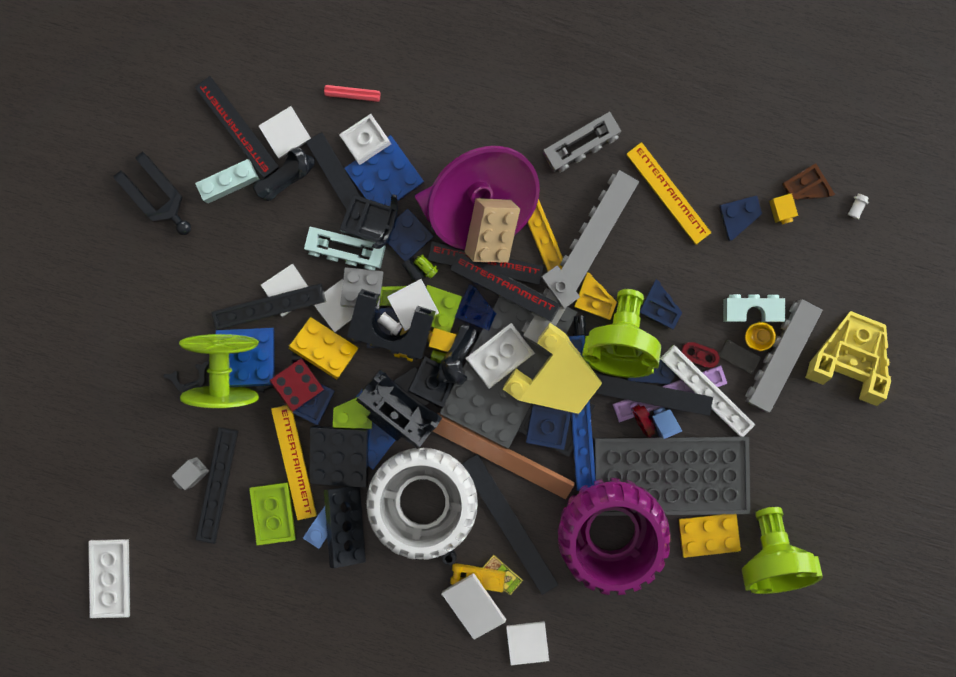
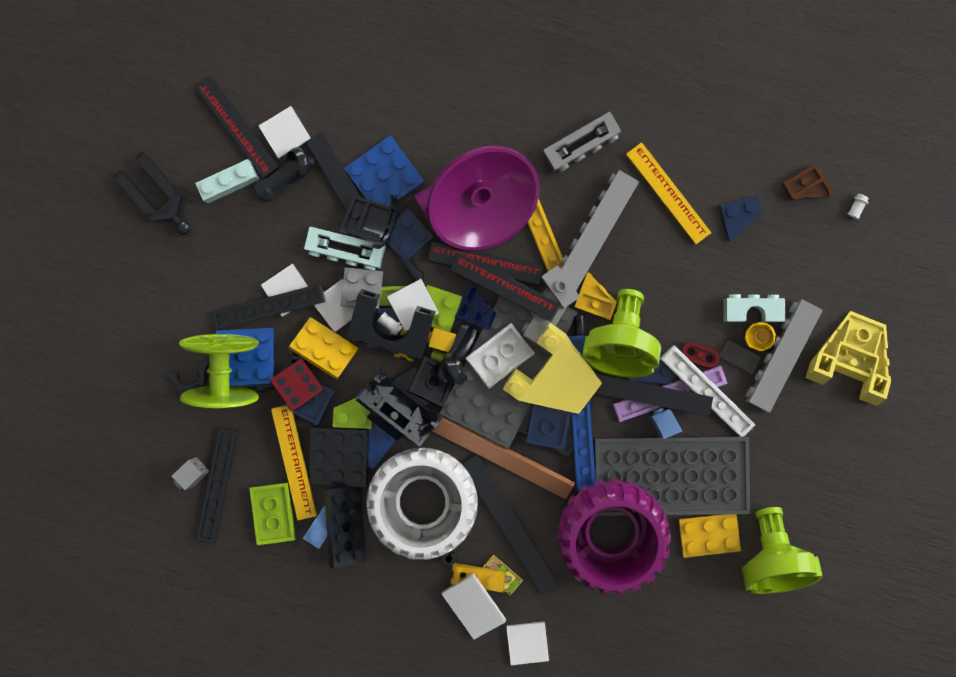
(109, 578): white tile -> none
(352, 93): coral axle -> none
(365, 139): white tile -> none
(426, 266): lime pin -> none
(492, 230): tan brick -> none
(646, 425): dark red plate -> none
(660, 306): dark blue wing -> none
(783, 209): yellow brick -> none

